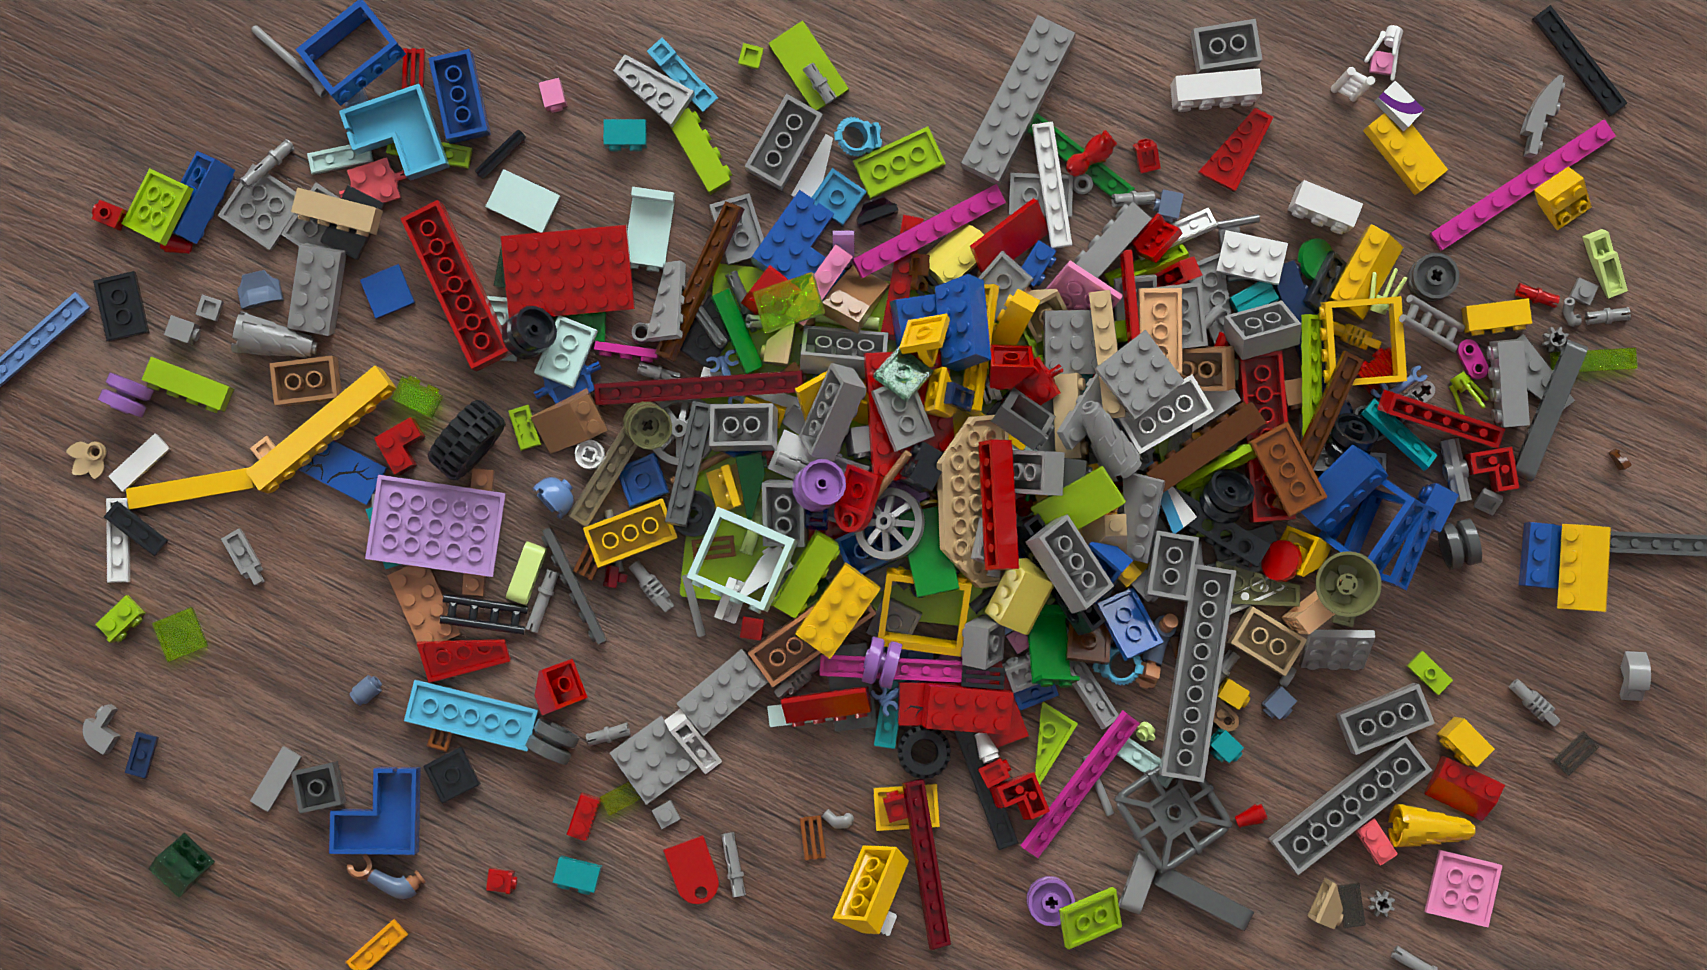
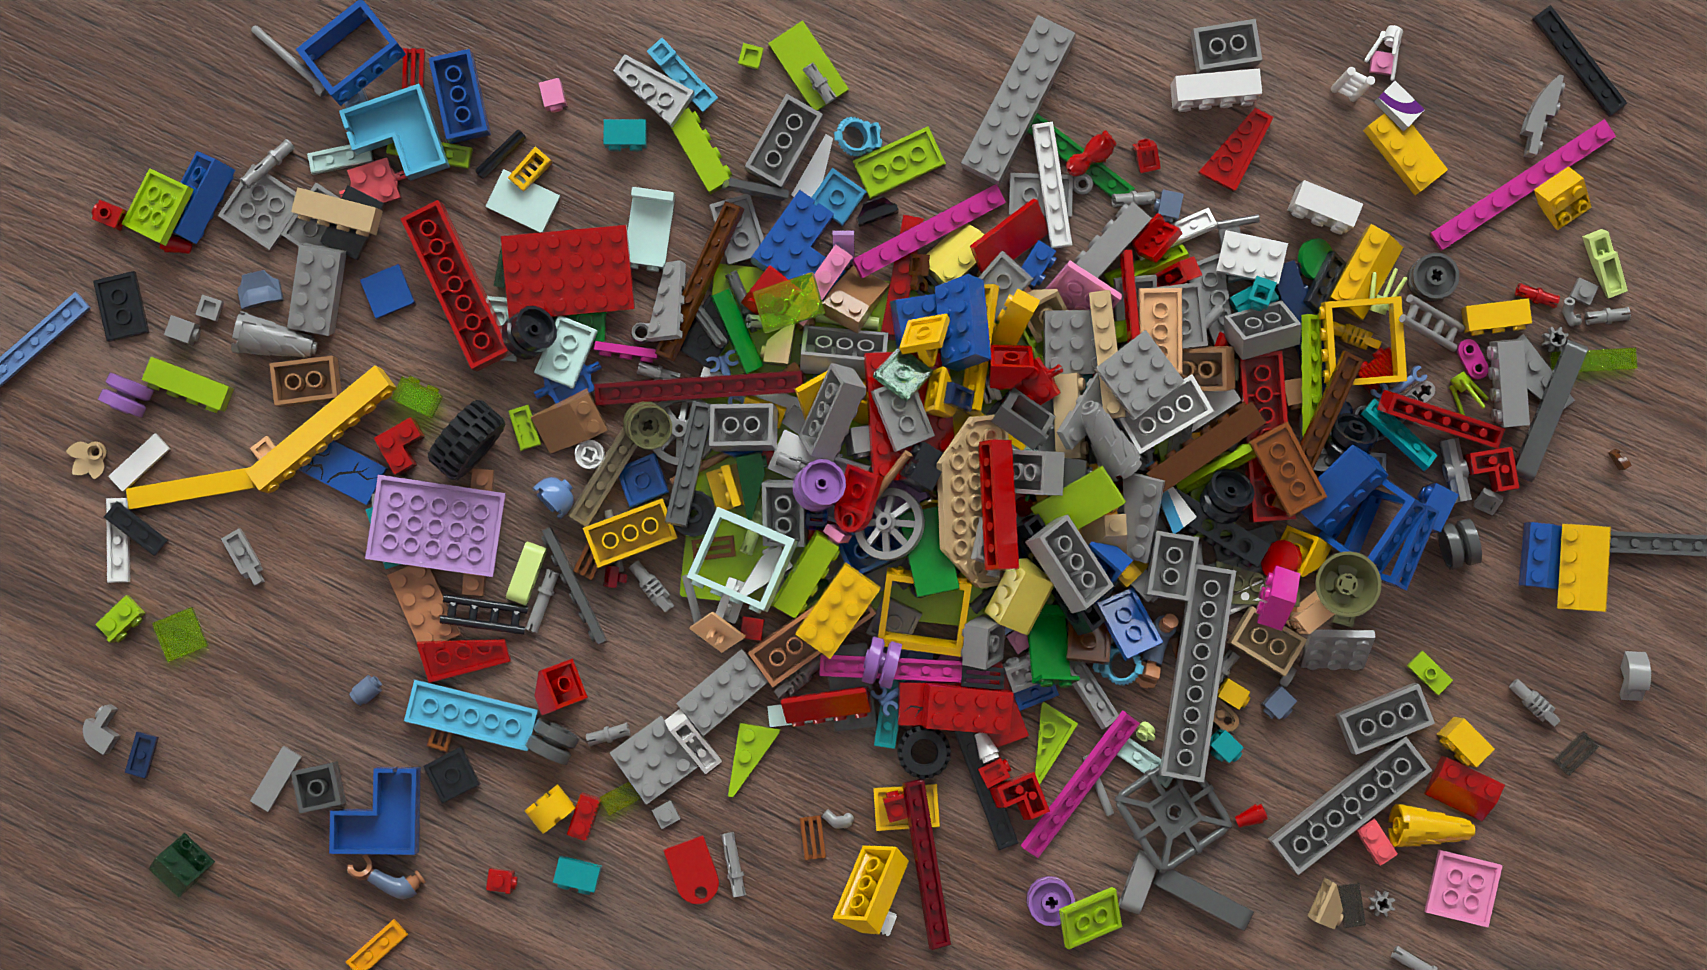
(524, 165): none -> yellow slope
(550, 809): none -> yellow brick
(717, 632): none -> light nougat piece
(750, 748): none -> lime wing
(755, 189): none -> dark grey tile
(836, 534): none -> bright pink plate
(1264, 287): none -> teal brick
(1277, 597): none -> dark pink brick

